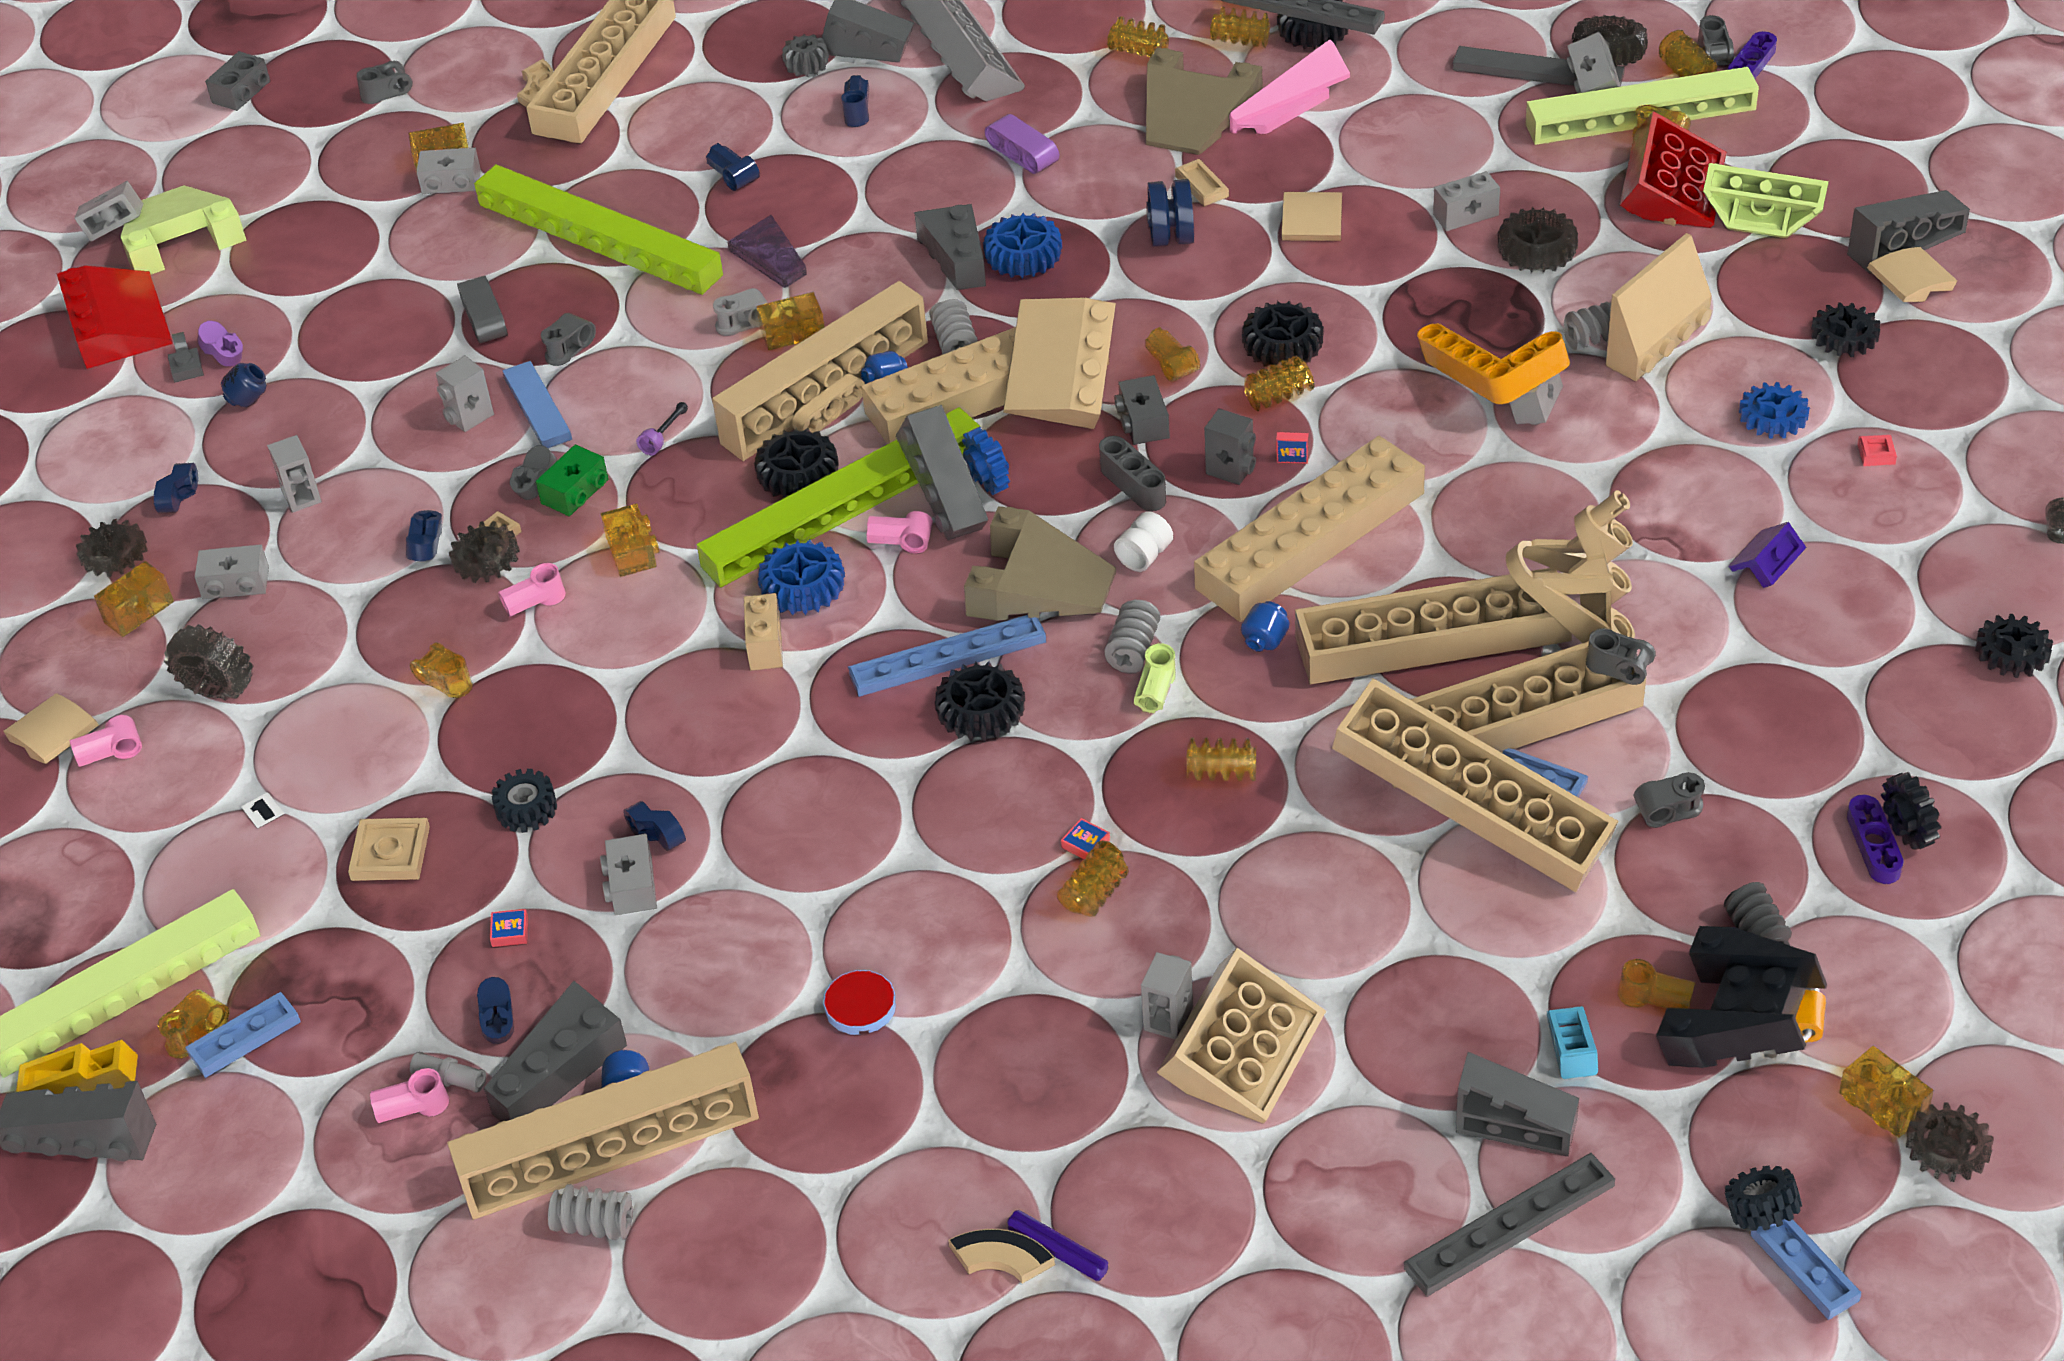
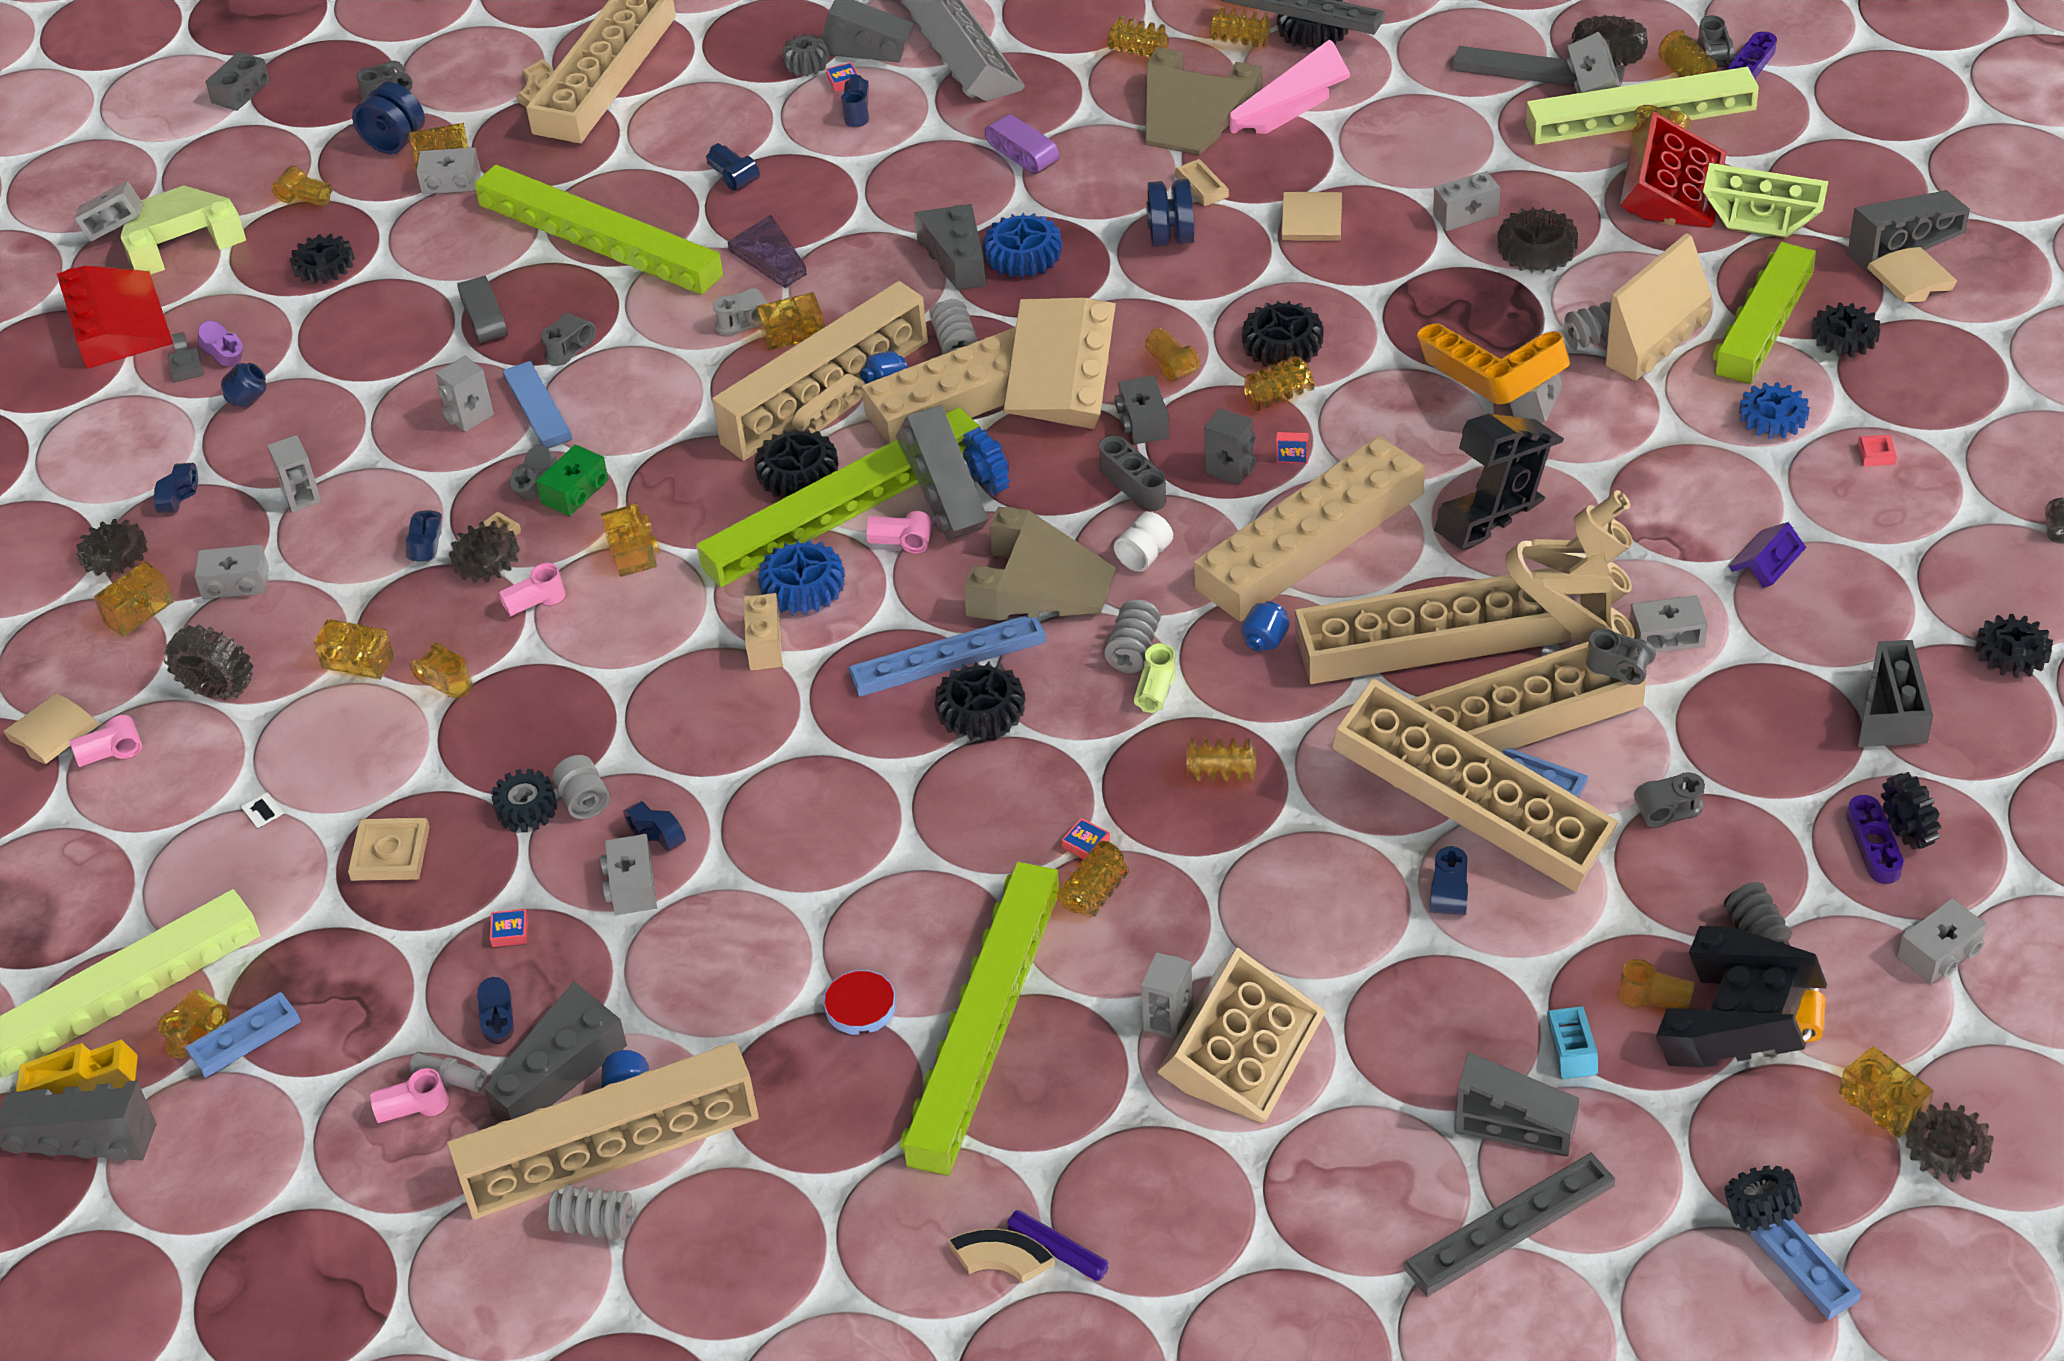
(296, 185): none -> clear yellow piece
(322, 258): none -> black gear
(353, 649): none -> clear yellow brick
(388, 117): none -> dark blue wheel
(581, 787): none -> light grey wheel
(656, 436): medium lavender hinge -> none
(839, 75): none -> tile
(981, 1019): none -> lime brick
(1449, 882): none -> dark blue piece
(1513, 463): none -> black wedge
(1670, 623): none -> light grey brick
(1764, 312): none -> lime brick
(1896, 699): none -> dark grey wedge
(1942, 941): none -> light grey brick

